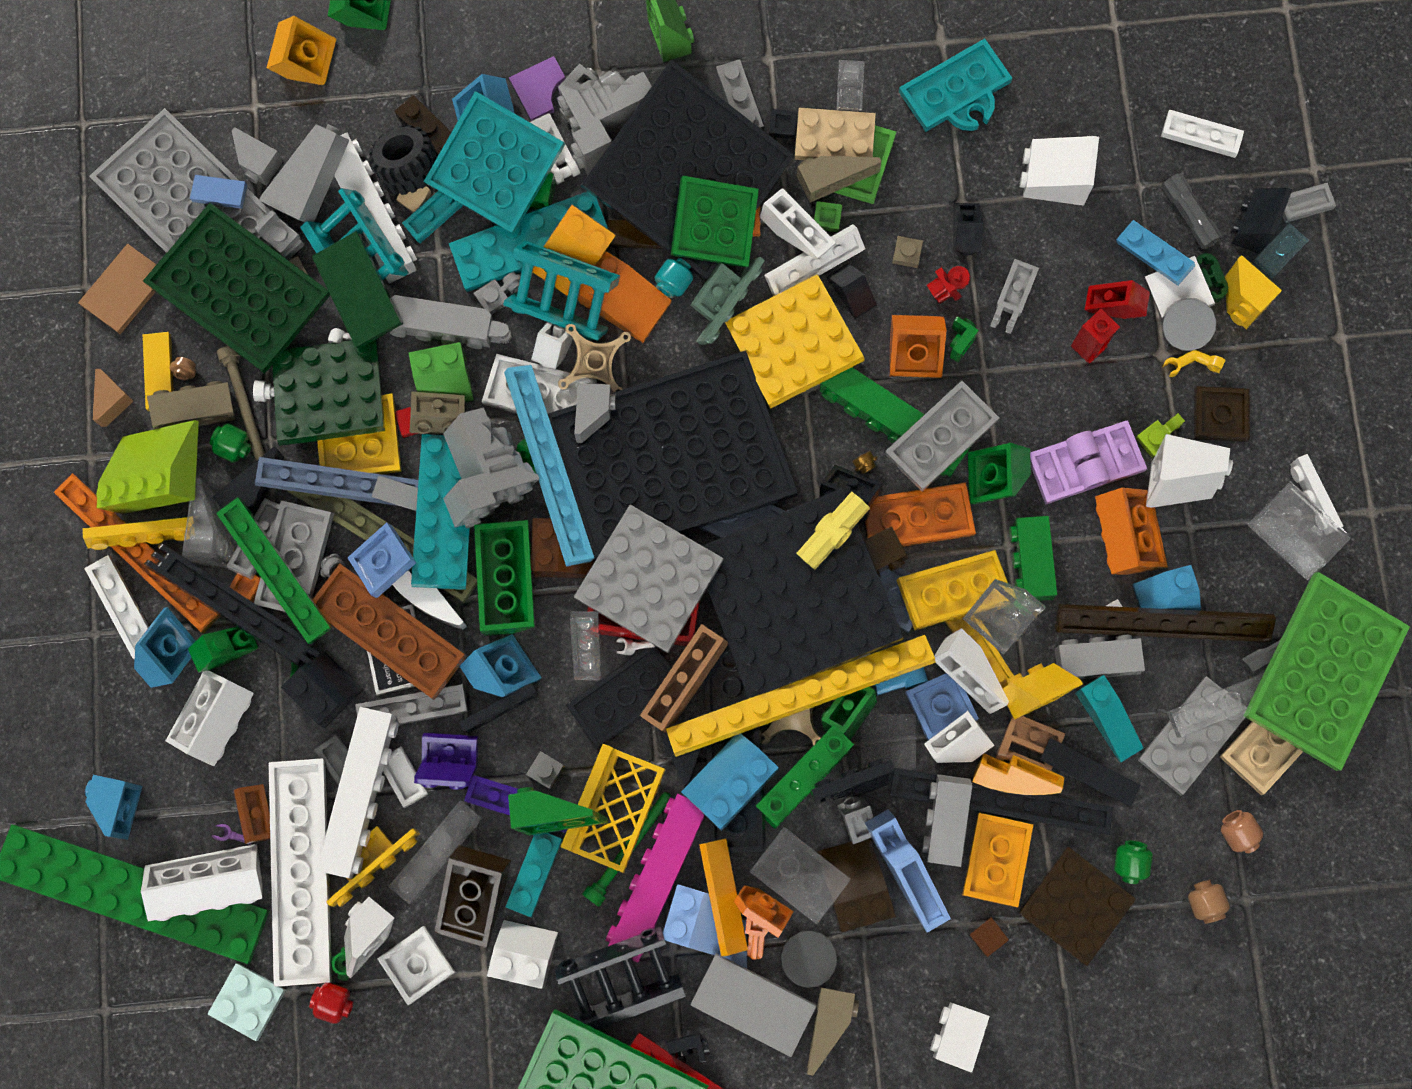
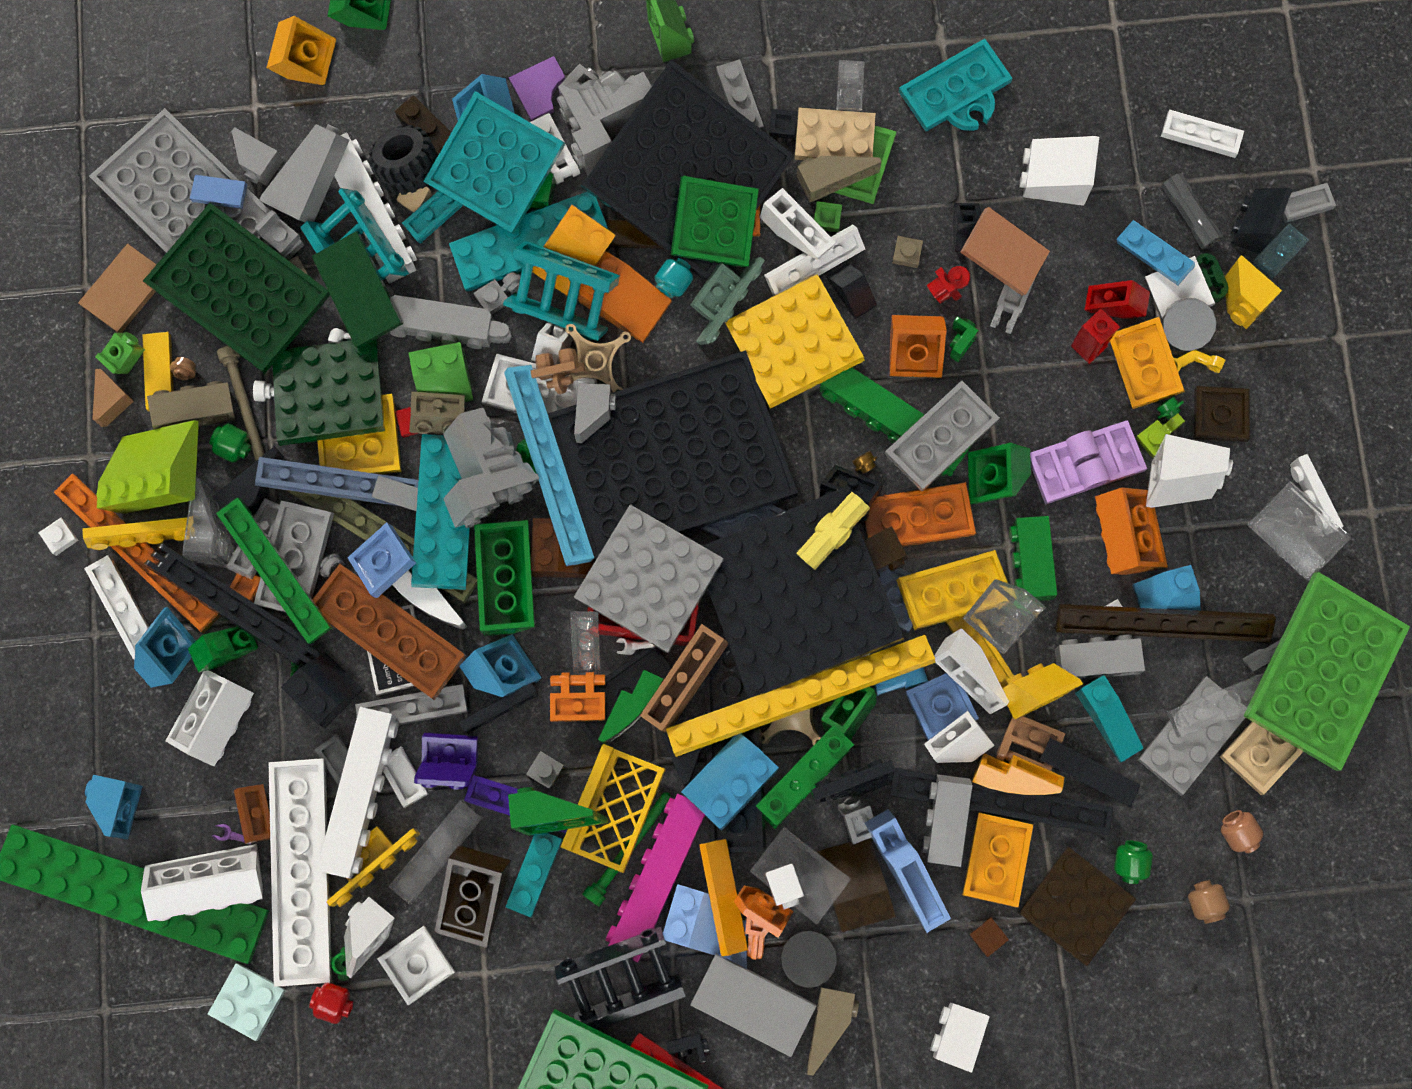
(58, 536): none -> white plate
(121, 353): none -> bright green brick
(523, 954): white slope -> none
(568, 365): none -> medium nougat hips
(577, 706): none -> orange plate
(630, 706): none -> green slope
(784, 886): none -> white brick
(1005, 251): none -> nougat tile
(1146, 363): none -> light orange plate
(1169, 408): none -> green plate

